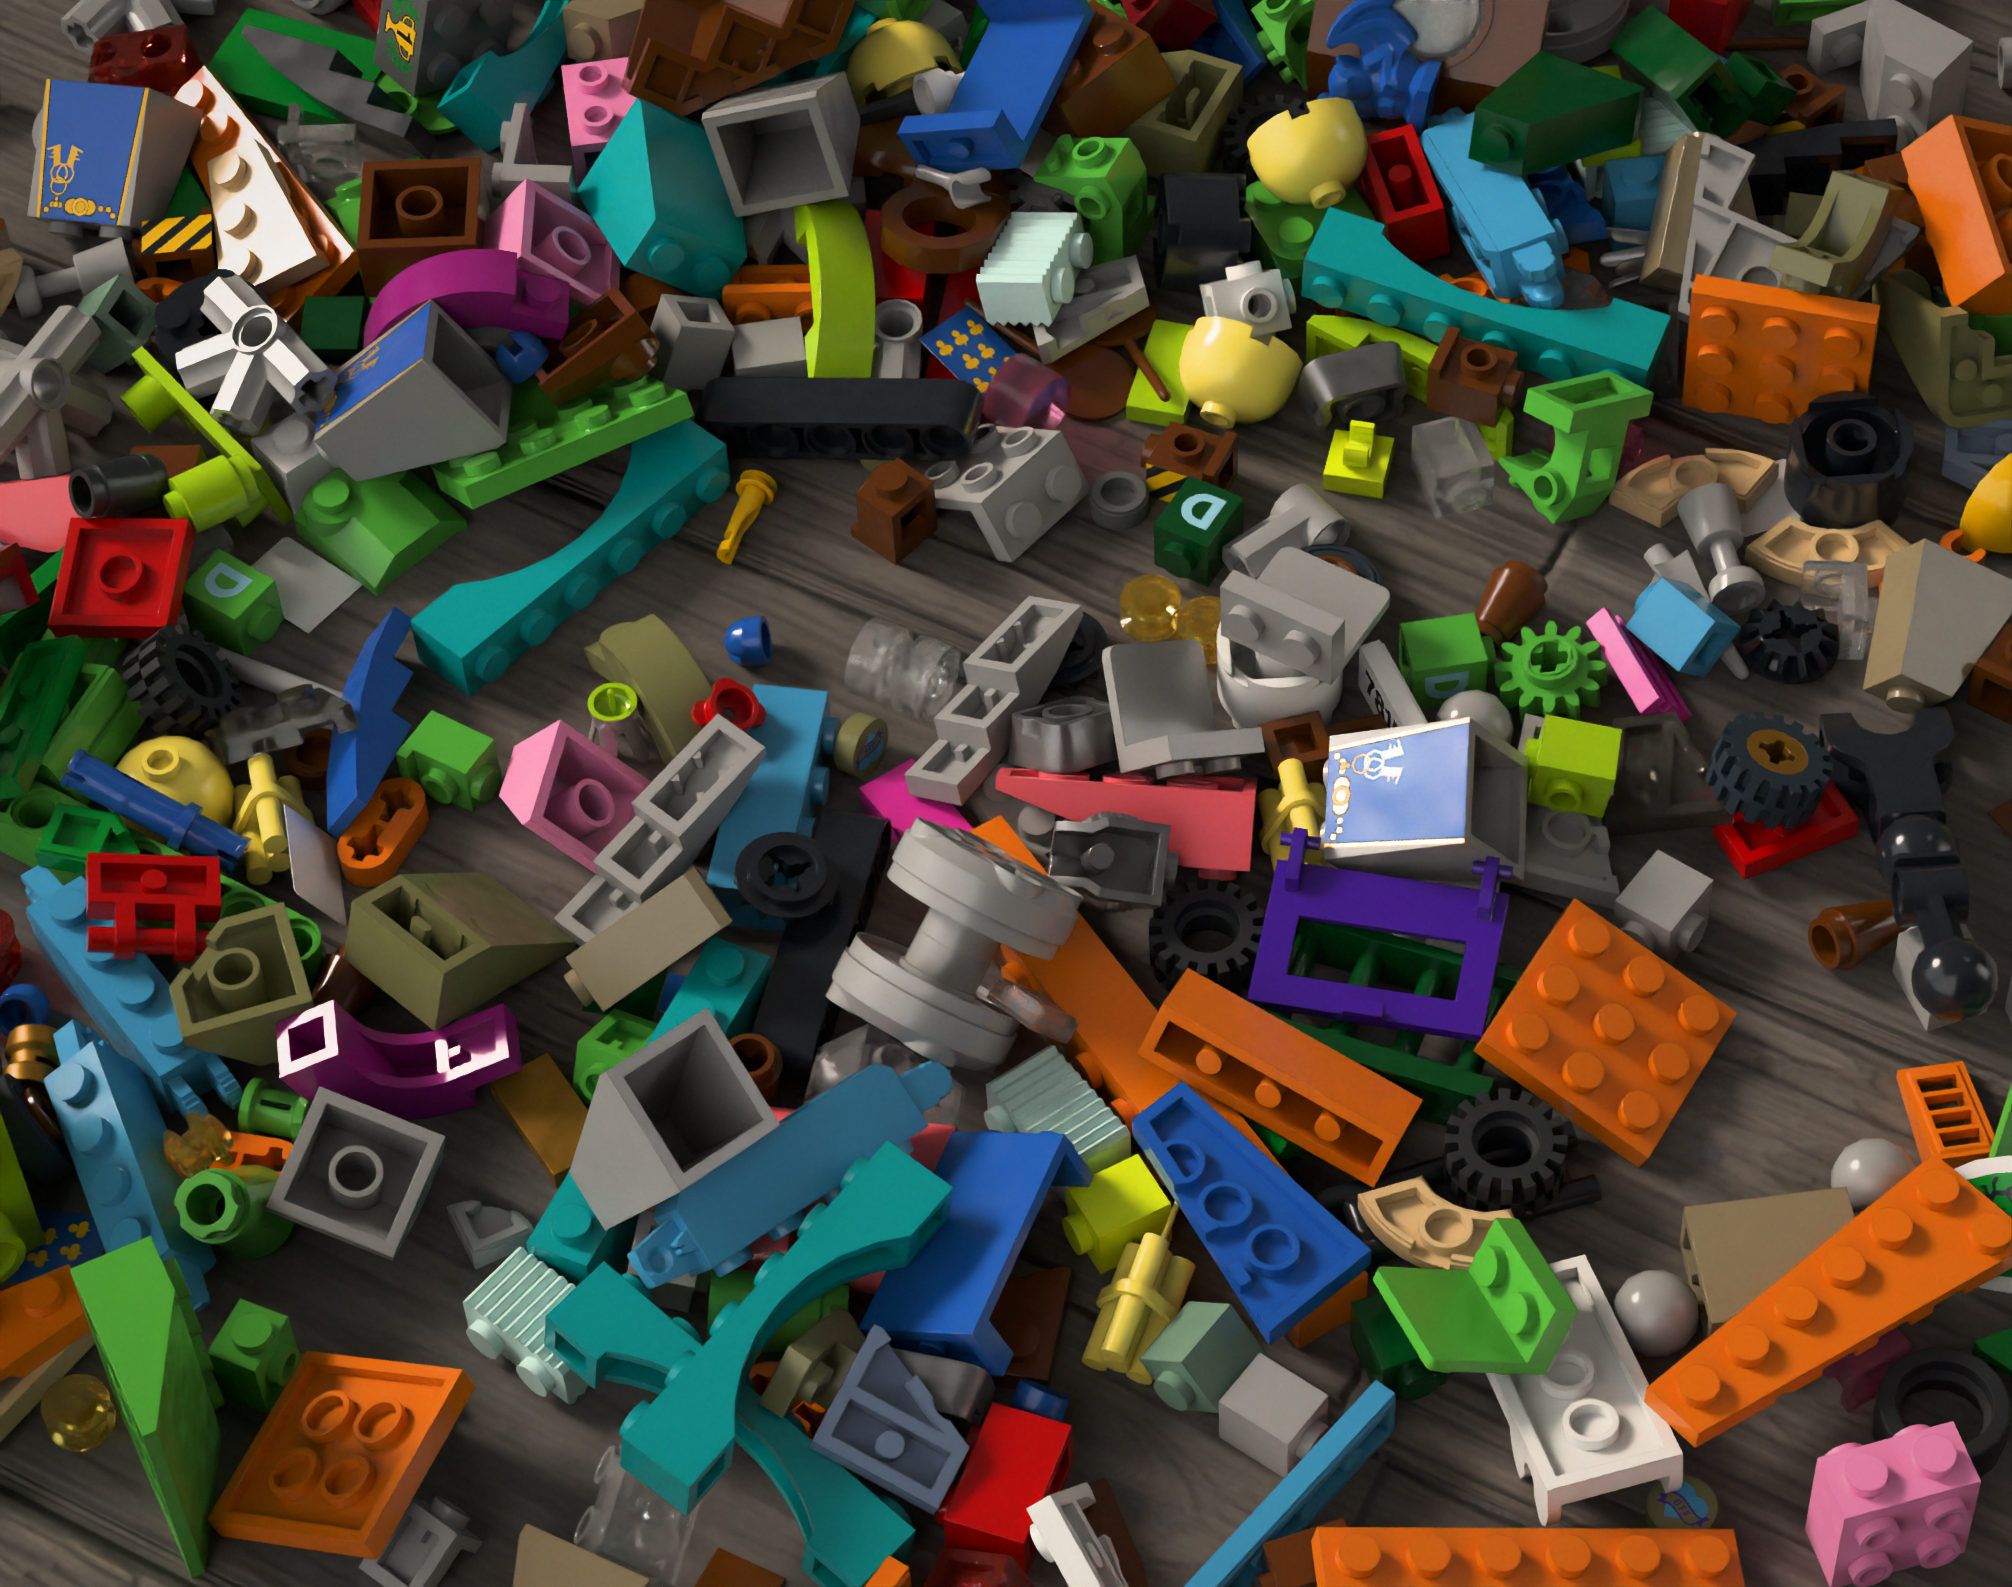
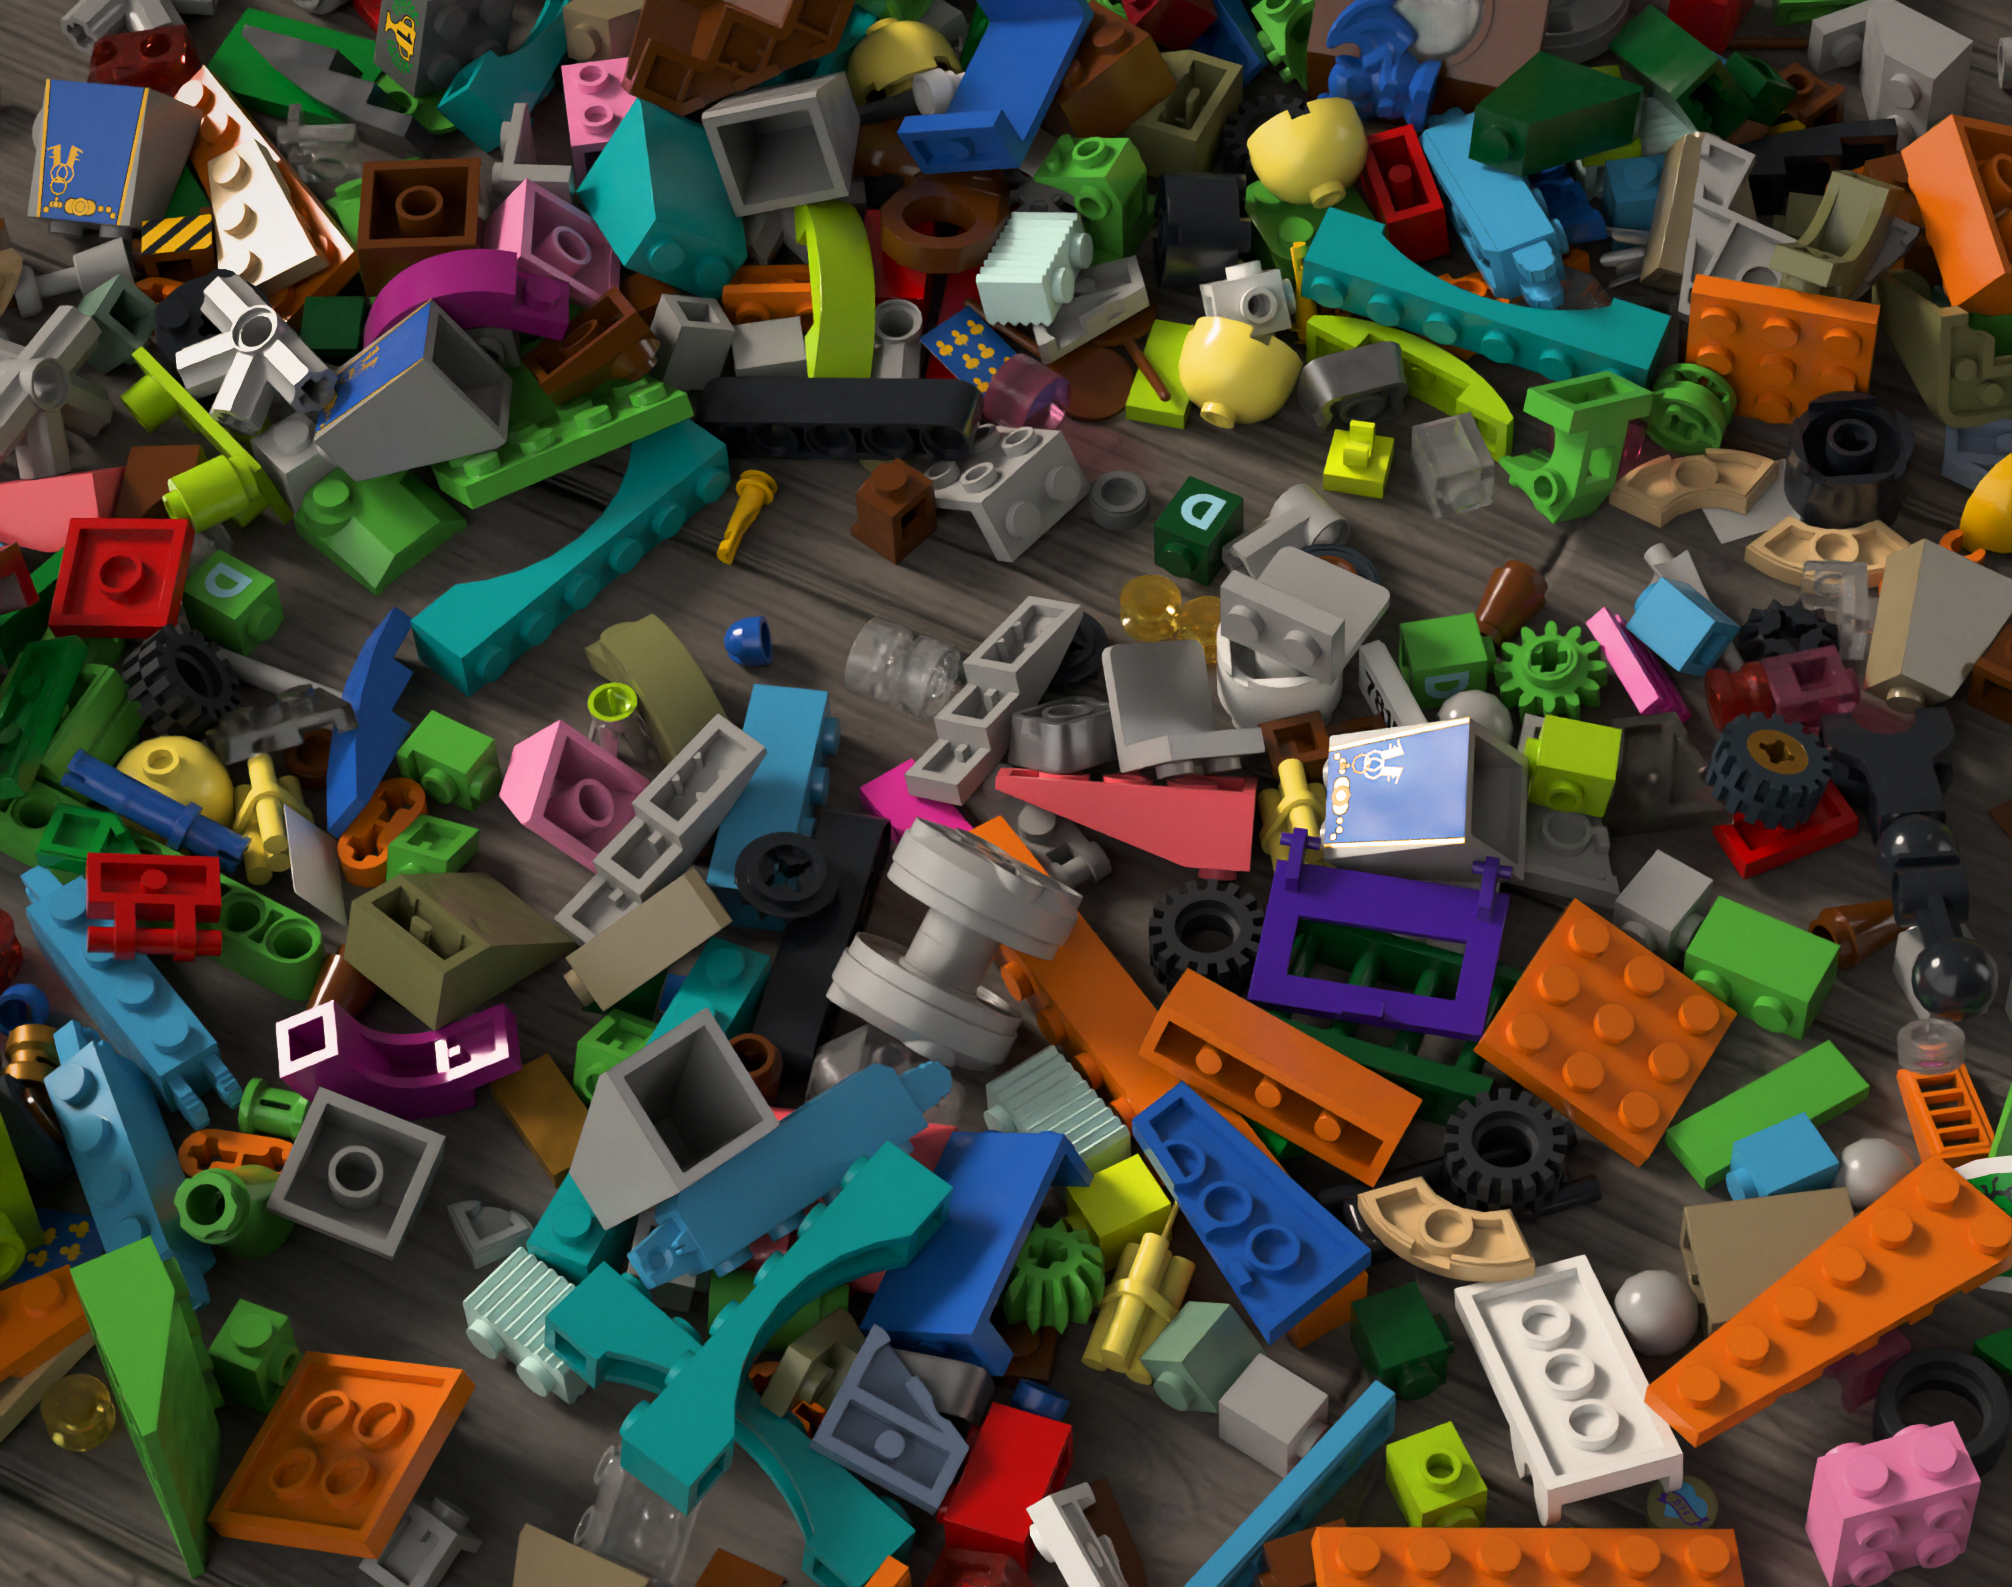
(119, 486): pearl dark grey piece -> none
(199, 1146): clear yellow wheel -> none
(242, 987): olive slope -> none
(305, 583): white sticker -> none
(431, 847): none -> bright green bracket
(522, 357): blue hinge -> none
(734, 697): red plate -> none
(860, 745): olive tile -> none
(962, 187): light grey hand -> none
(1033, 1010): clear tile -> none
(1054, 1279): none -> bright green gear
(1114, 861): flat silver hand -> none
(1187, 453): reddish brown brick -> none
(1304, 306): none -> yellow piece
(1436, 1480): none -> lime brick
(1472, 379): reddish brown brick -> none
(1488, 1319): bright green bracket -> none
(1687, 414): none -> bright green wheel
(1716, 531): light grey piece -> none
(1737, 693): none -> clear red wheel
(1762, 967): none -> bright green brick
(1781, 1161): none -> dark azure brick
(1810, 685): none -> clear pink brick
(1813, 1083): none -> bright green tile
(1931, 1046): none -> clear tile

